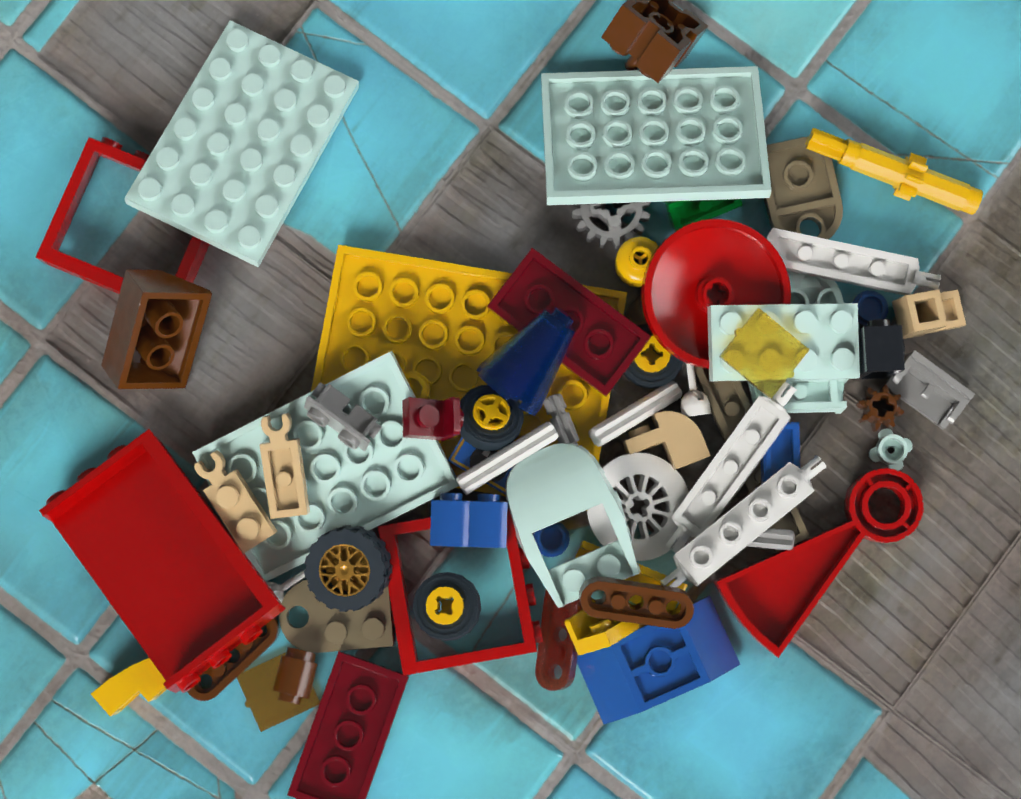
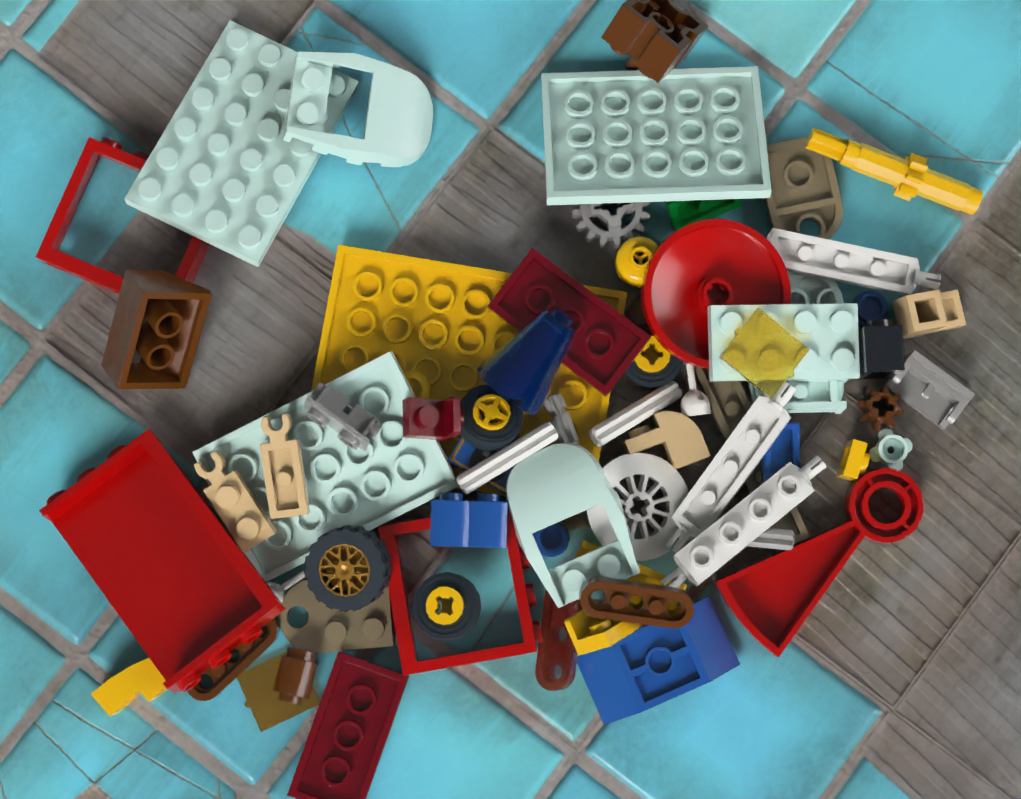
(396, 118): none -> light aqua slope
(853, 460): none -> yellow plate

